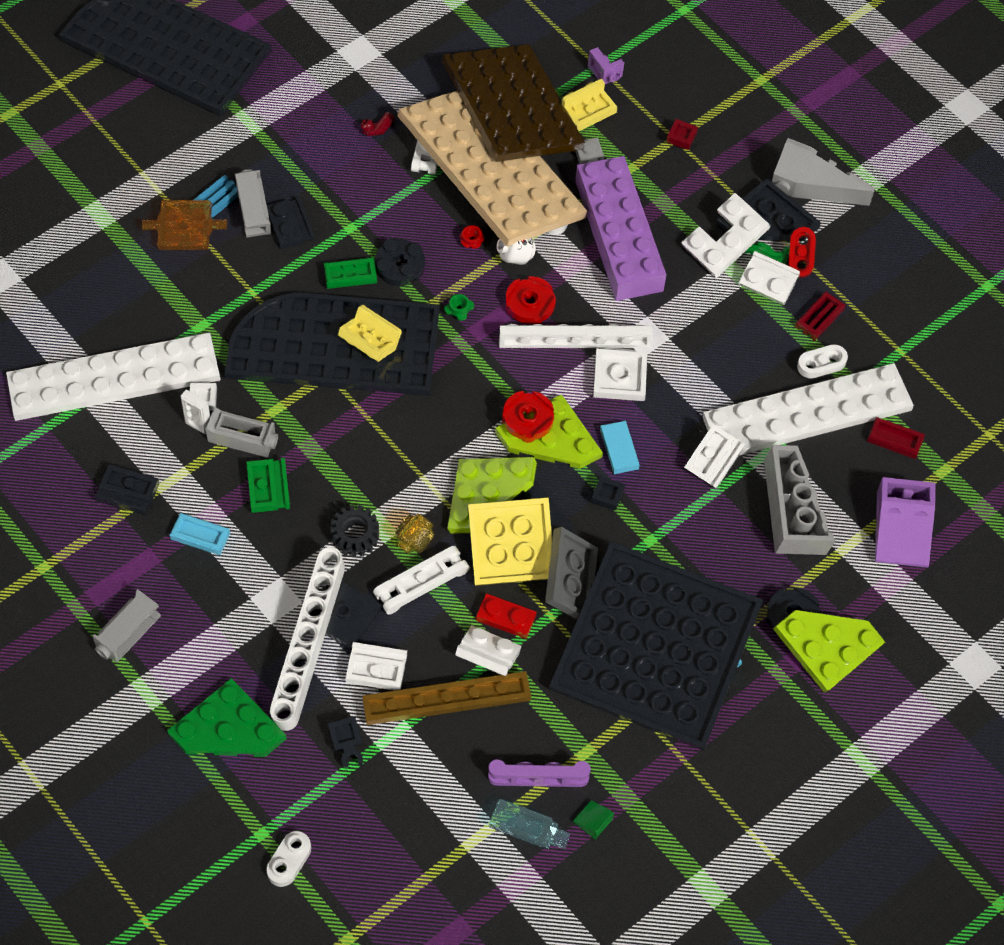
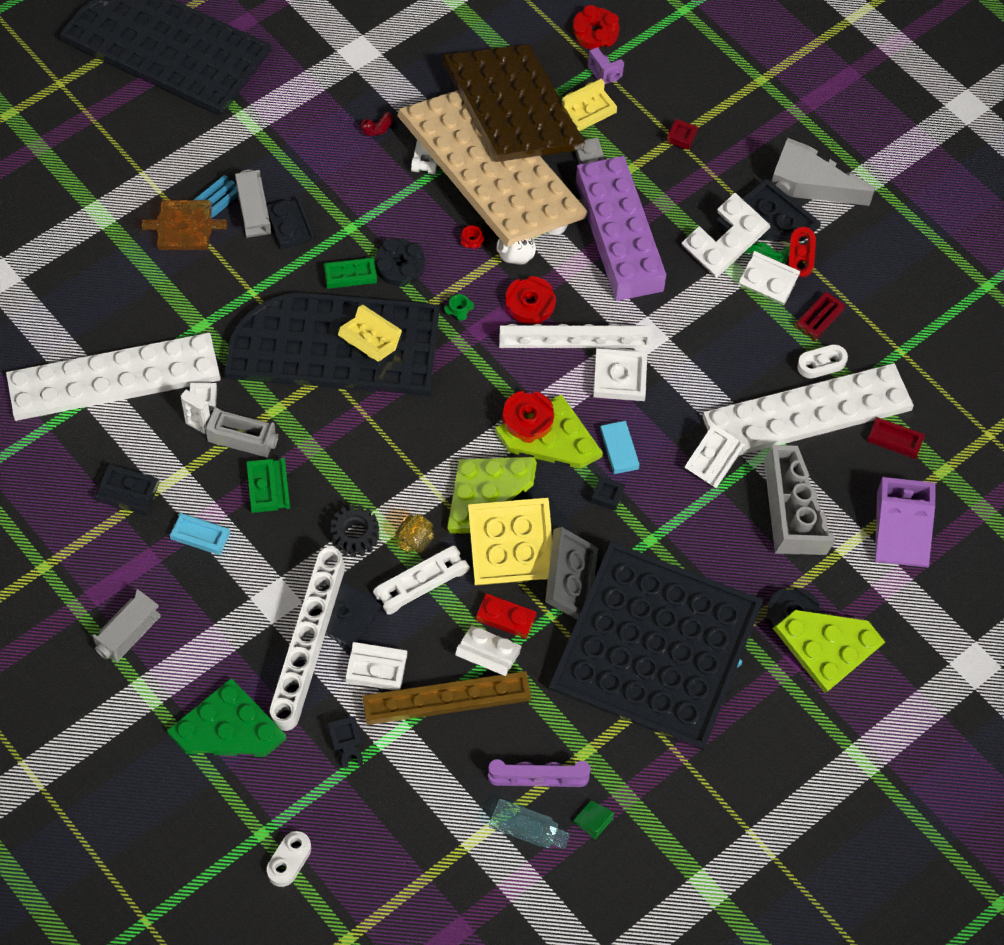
(599, 17): none -> red plate

